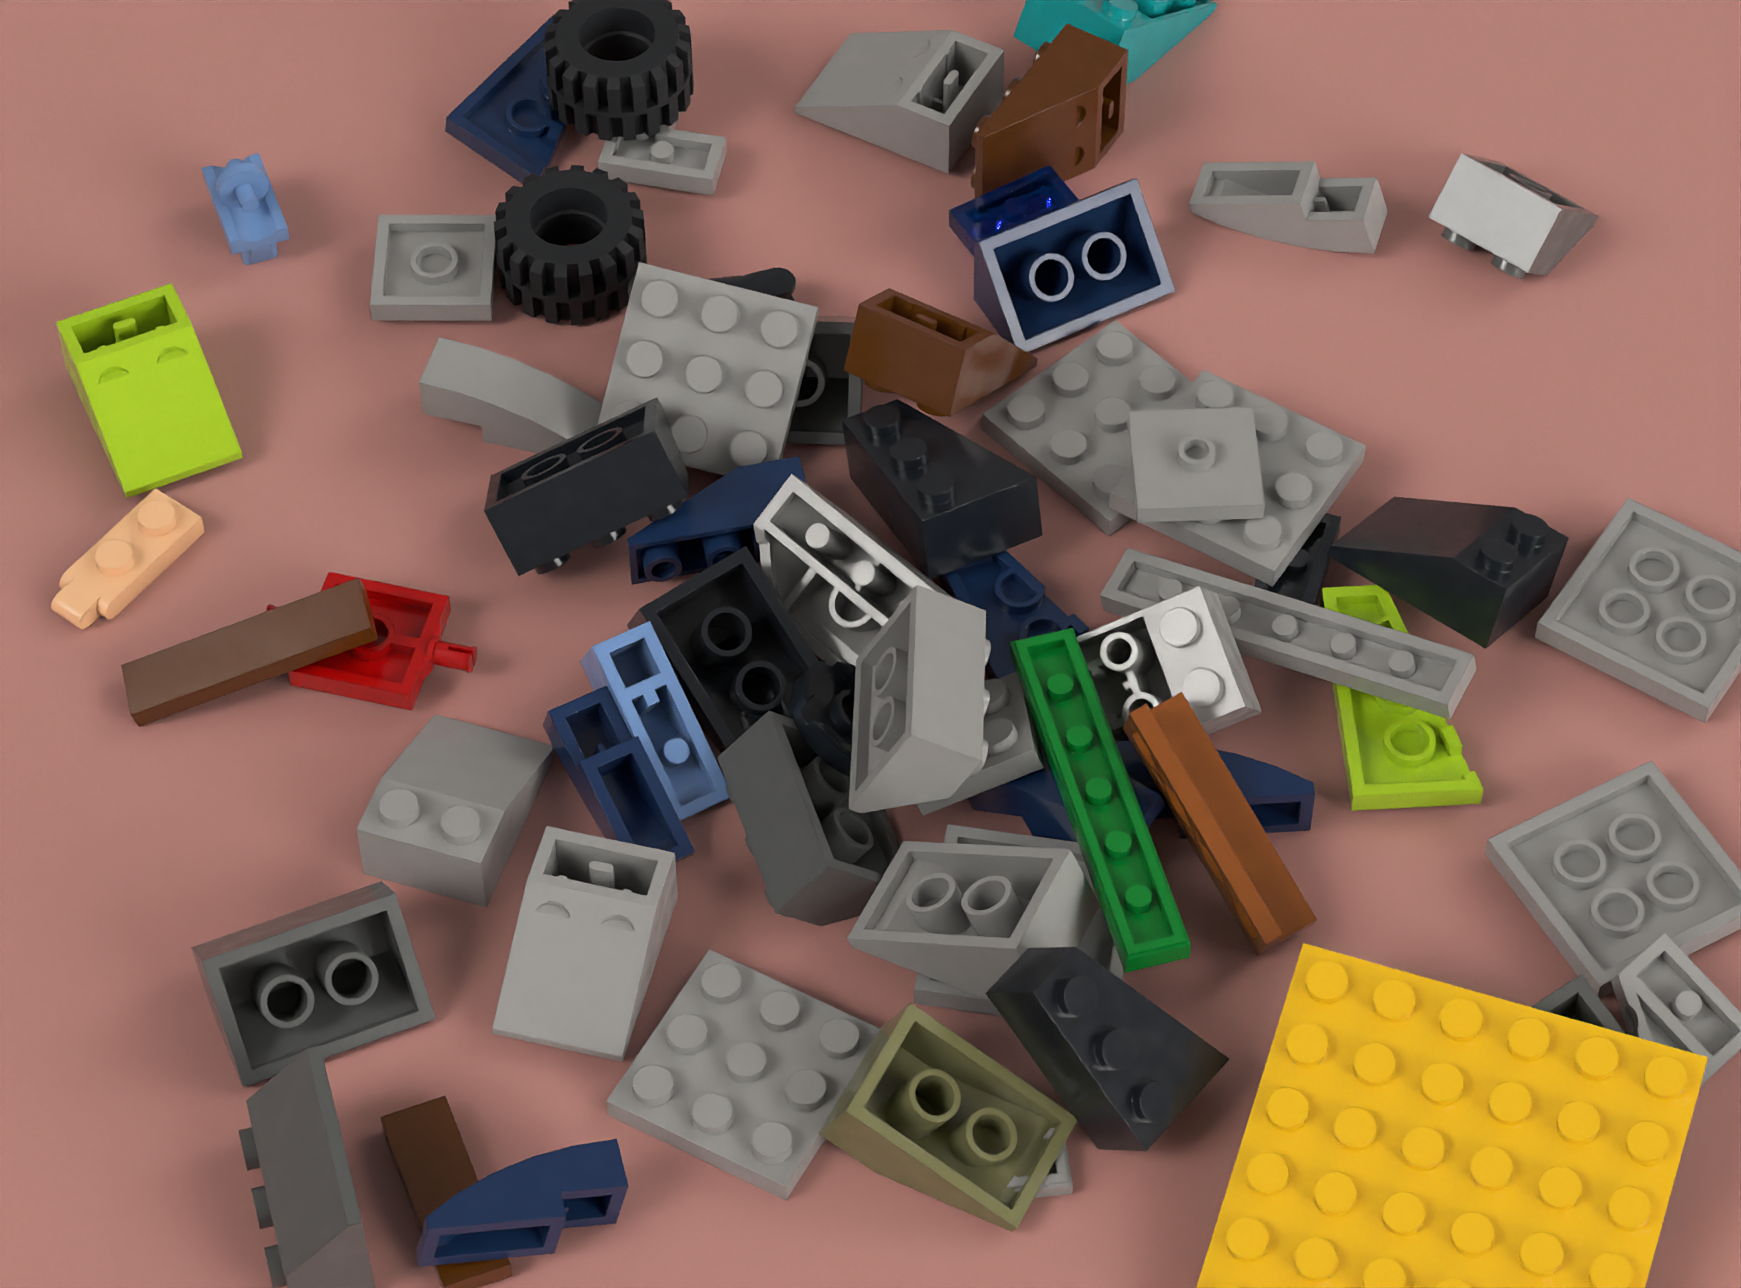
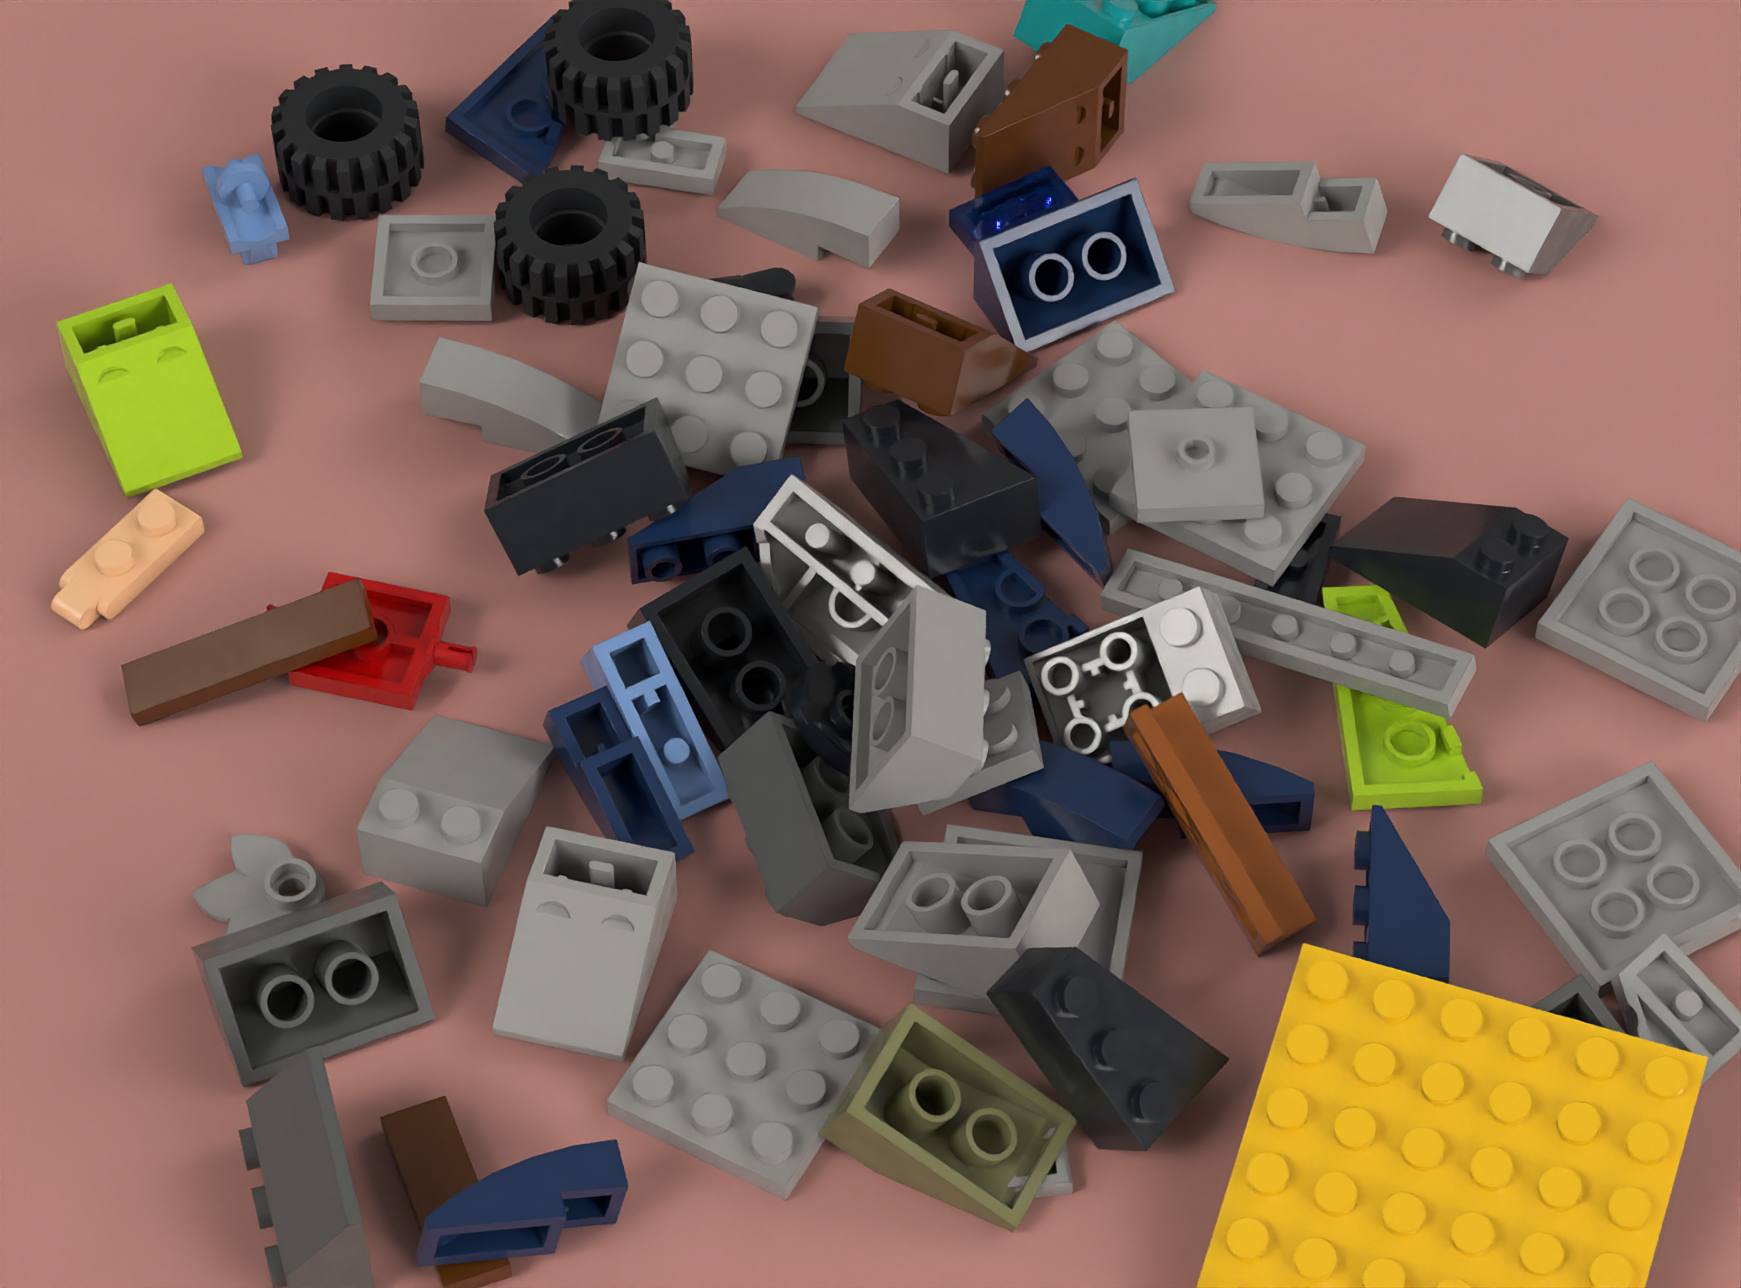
(259, 884): none -> light grey plate
(347, 142): none -> black tyre
(814, 213): none -> light grey slope
(1064, 498): none -> dark blue slope
(1100, 801): green tile -> none
(1397, 906): none -> dark blue slope

